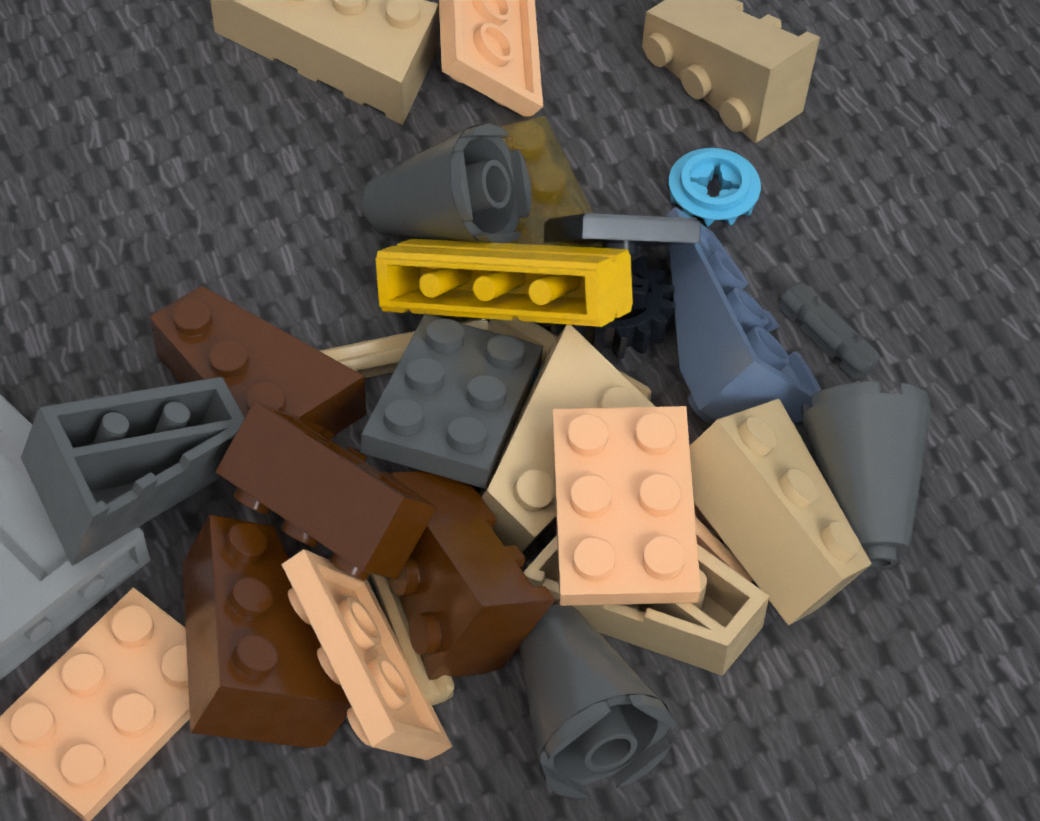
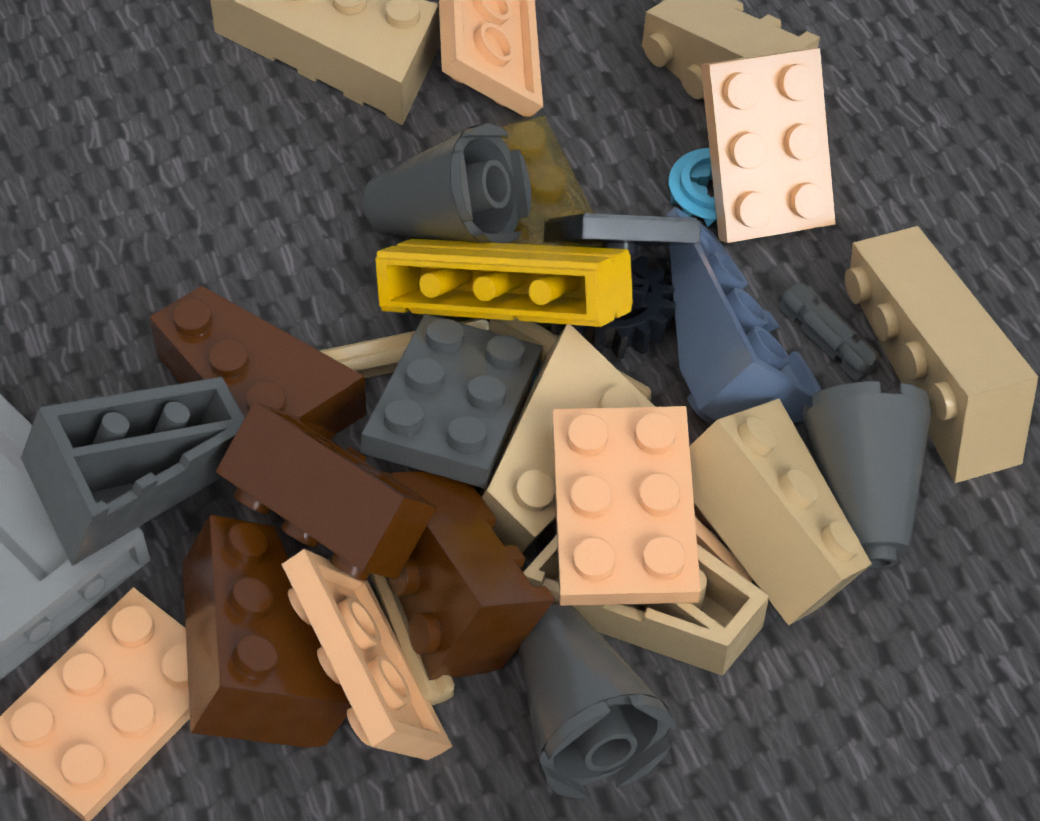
(768, 144): none -> light nougat plate
(947, 347): none -> tan wedge

